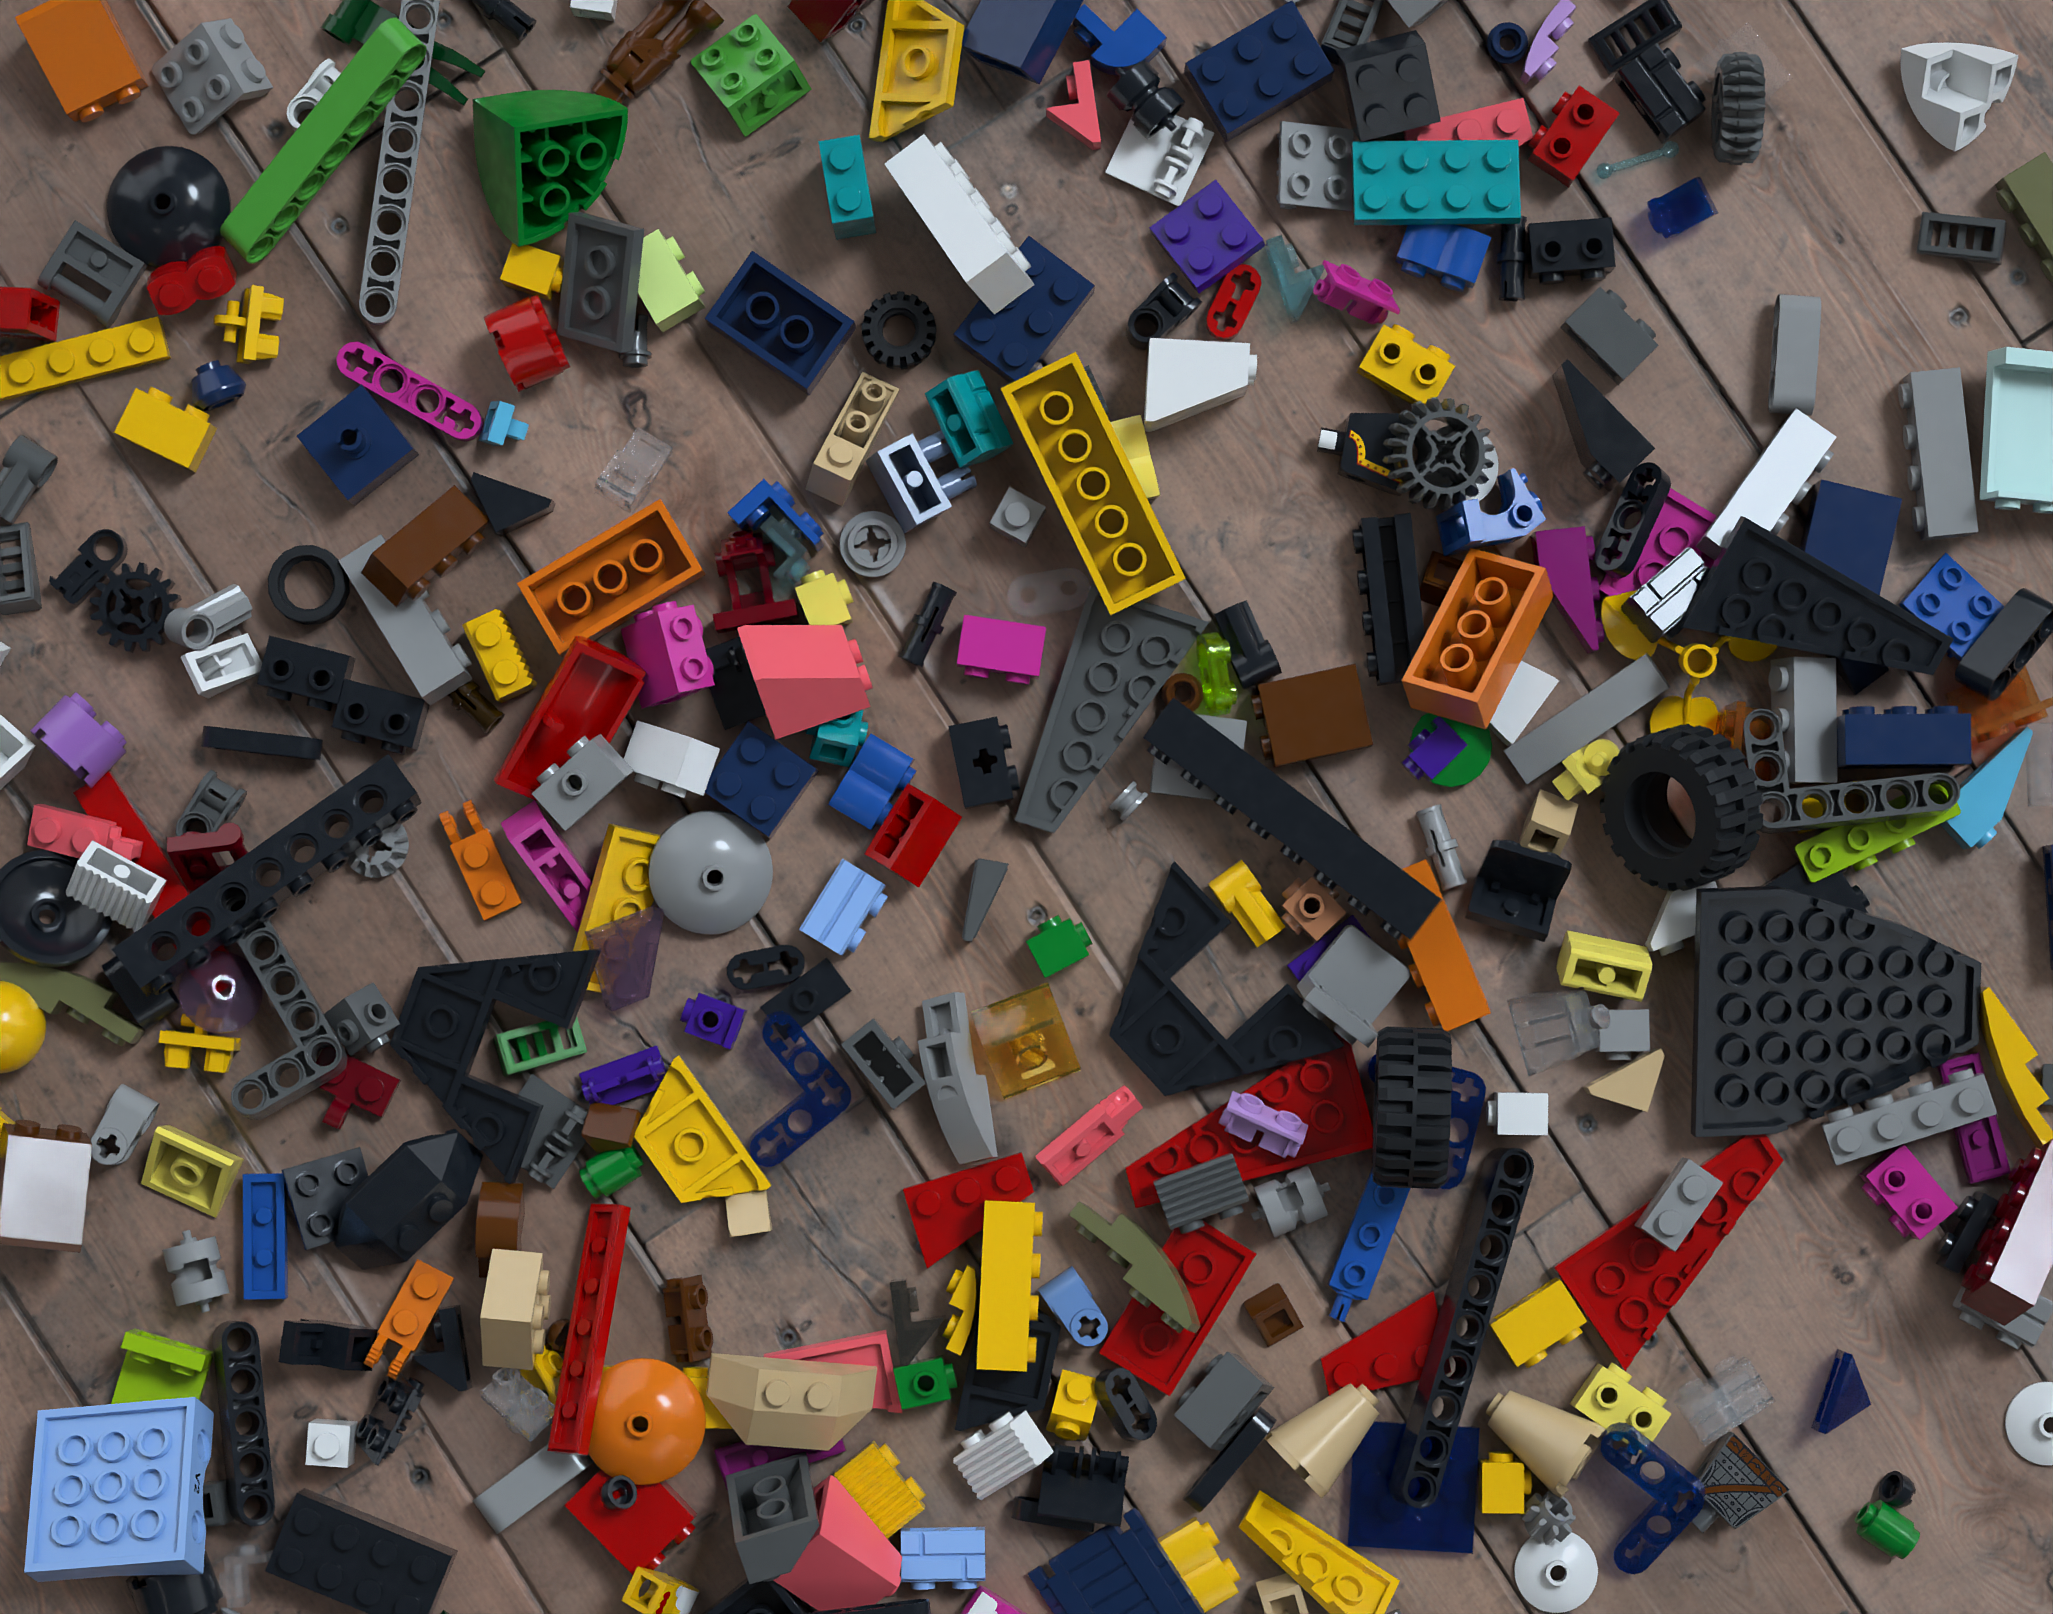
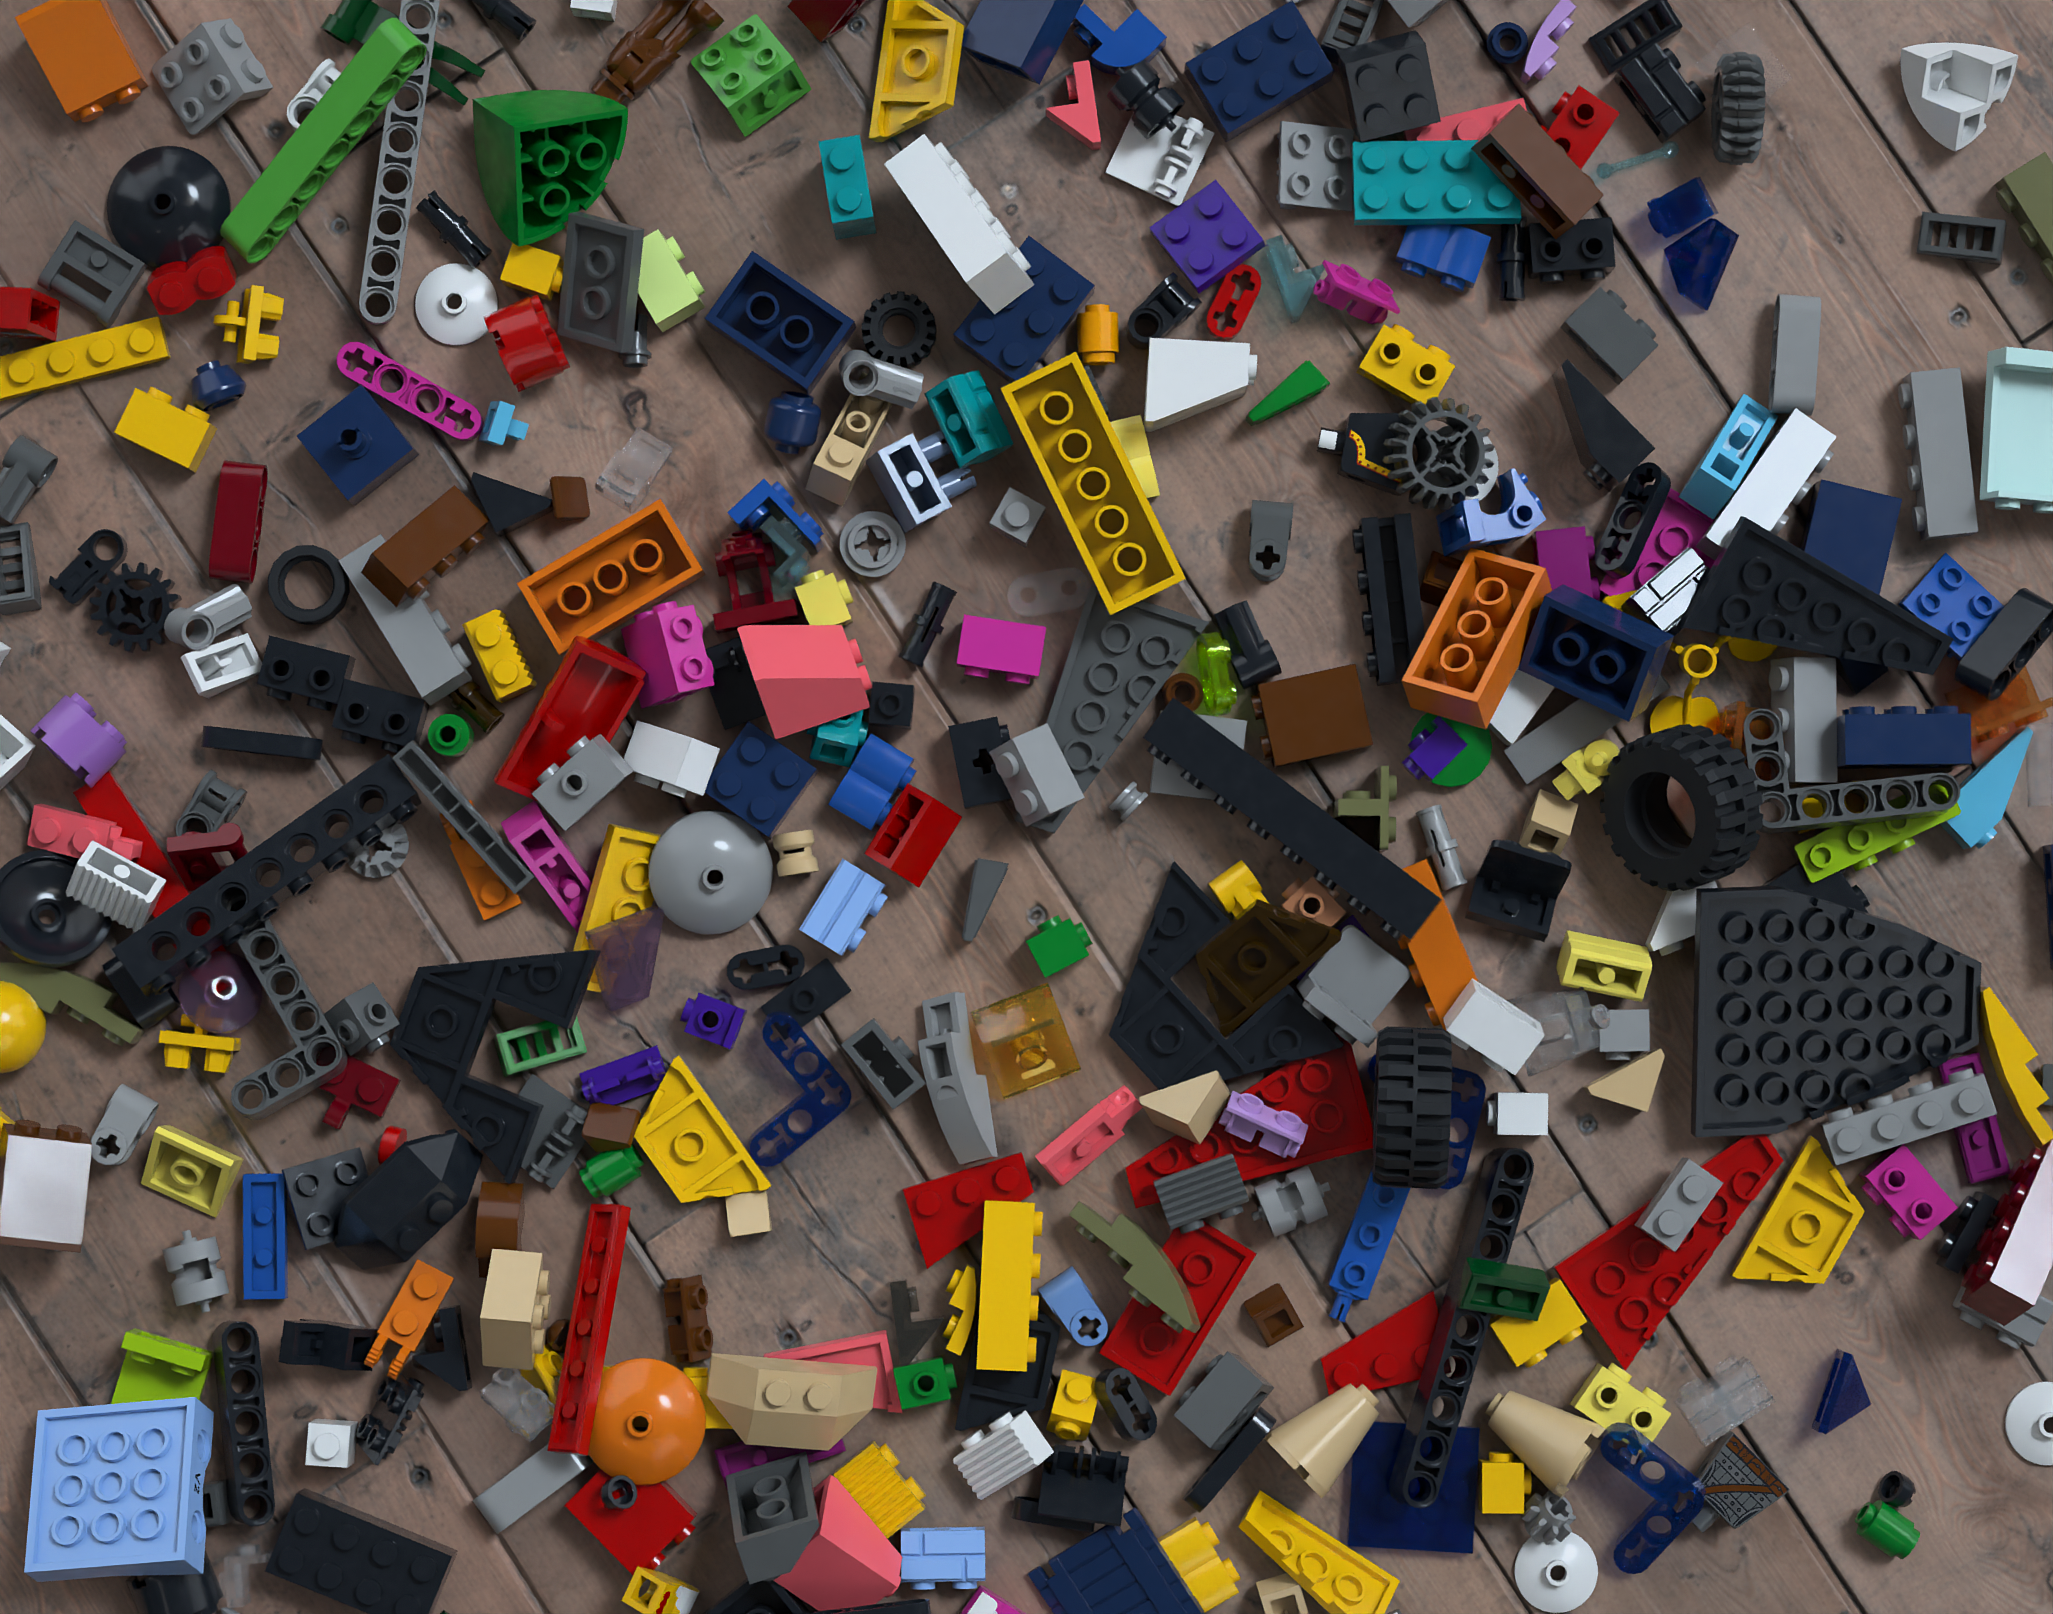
(238, 521): none -> dark red beam
(391, 1140): none -> red tile
(453, 229): none -> black pin
(458, 325): none -> white dish
(462, 742): none -> green brick
(463, 816): none -> dark grey piece
(569, 498): none -> reddish brown slope
(792, 421): none -> dark blue head
(799, 862): none -> tan wheel
(883, 381): none -> light grey piece
(891, 705): none -> black brick
(1036, 774): none -> light grey brick
(1097, 335): none -> light orange brick
(1188, 1106): none -> tan slope
(1258, 958): none -> dark brown wing
(1269, 533): none -> dark grey piece
(1295, 389): none -> green slope
(1361, 806): none -> olive bracket
(1493, 1028): none -> white brick
(1503, 1289): none -> dark green slope
(1537, 171): none -> reddish brown brick
(1595, 652): none -> dark blue brick
(1700, 261): none -> clear blue slope
(1728, 457): none -> medium azure slope
(1803, 1224): none -> yellow wing

